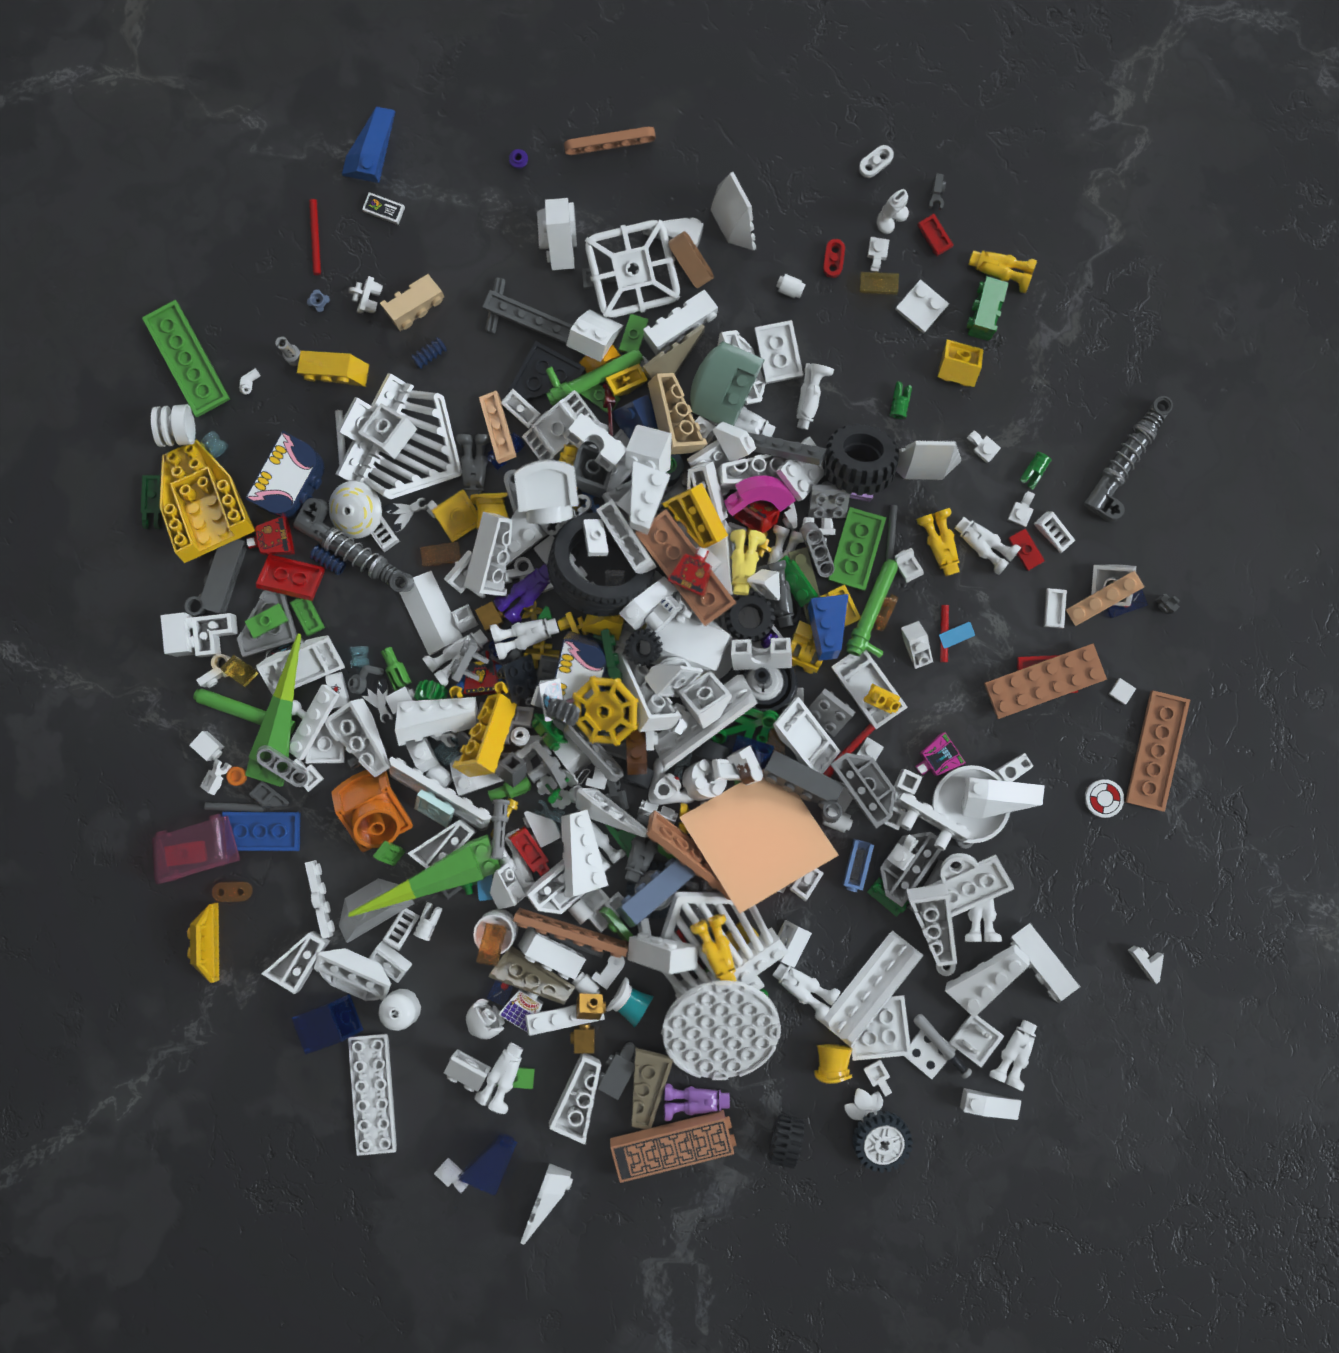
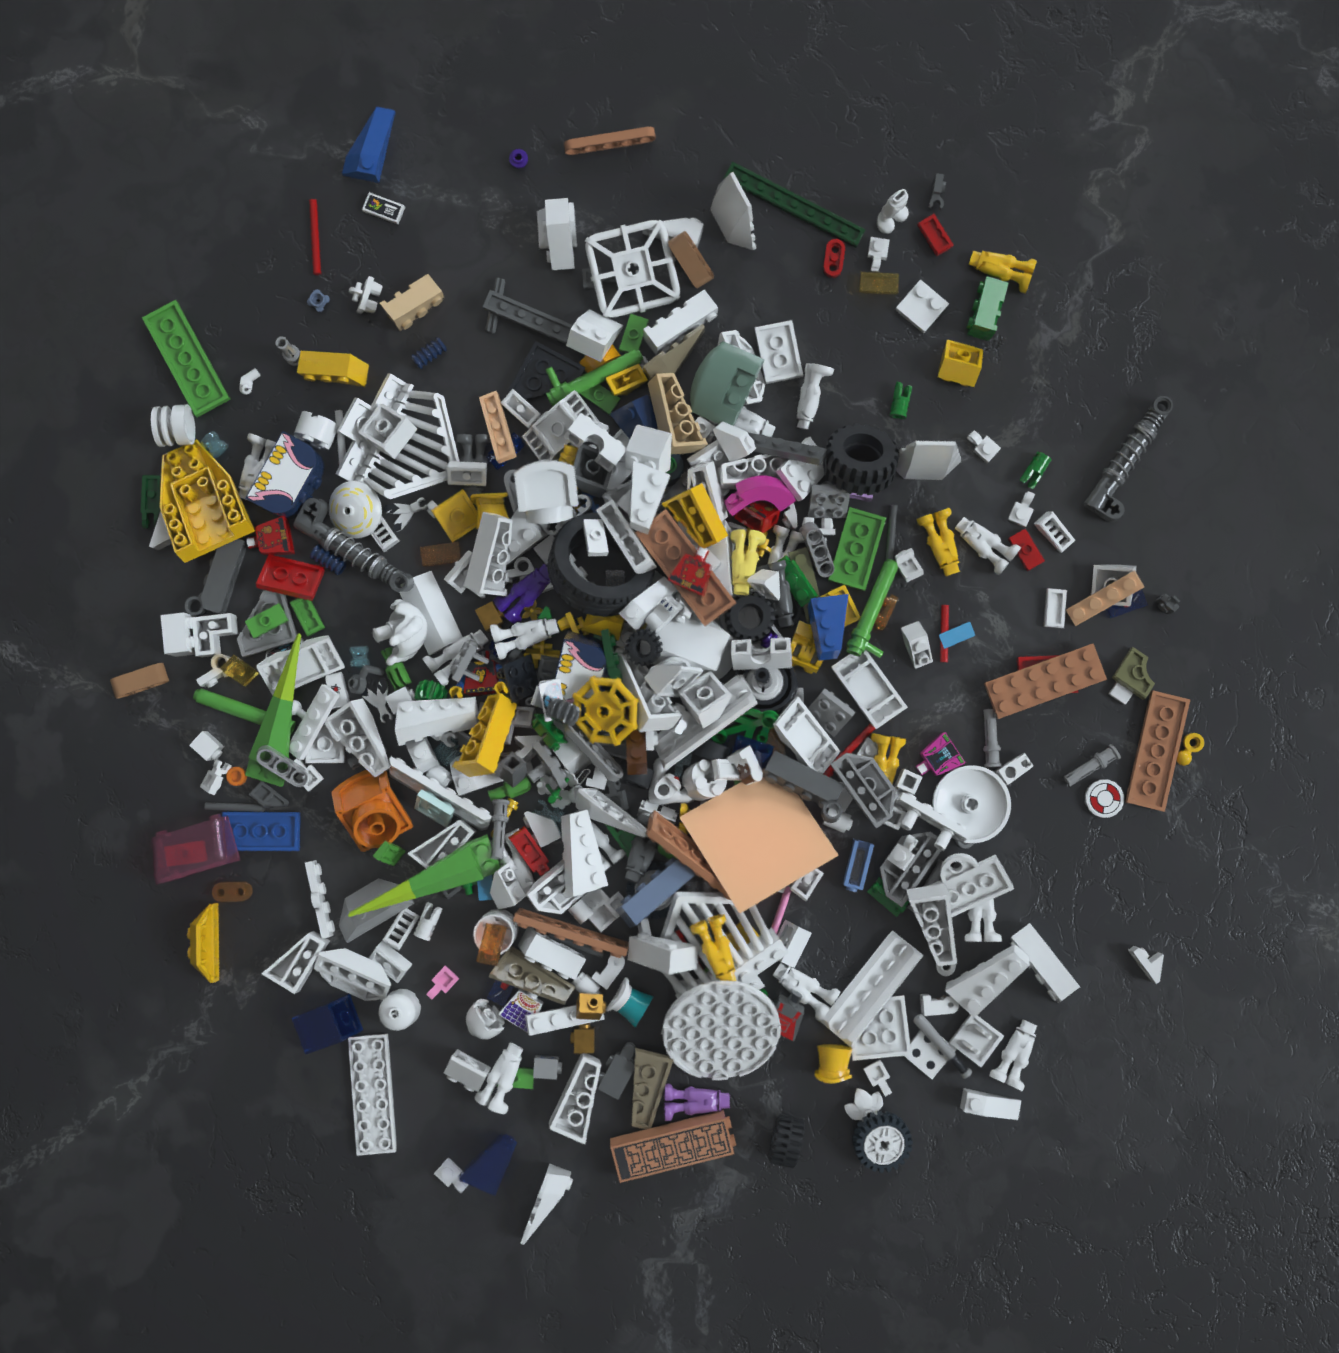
(139, 680): none -> medium nougat beam
(160, 536): none -> white slope
(252, 464): none -> white piece
(316, 430): none -> white brick
(405, 629): none -> white piece
(443, 981): none -> bright pink plate
(464, 618): white slope -> none
(467, 473): none -> white slope
(520, 741): white plate -> none
(547, 1067): none -> light grey brick
(609, 402): dark red sword -> none
(615, 924): bright green plate -> none
(781, 909): none -> bright pink bar
(789, 1013): none -> dark grey torso
(790, 286): white brick -> none
(797, 205): none -> dark green tile
(875, 162): white plate -> none
(882, 699): yellow hips -> none
(889, 765): none -> yellow piece
(937, 1006): none -> white leg
(992, 748): none -> light grey pin
(993, 797): white wedge -> none
(1099, 761): none -> light grey pin
(1133, 673): none -> olive tile
(1184, 757): none -> yellow plate

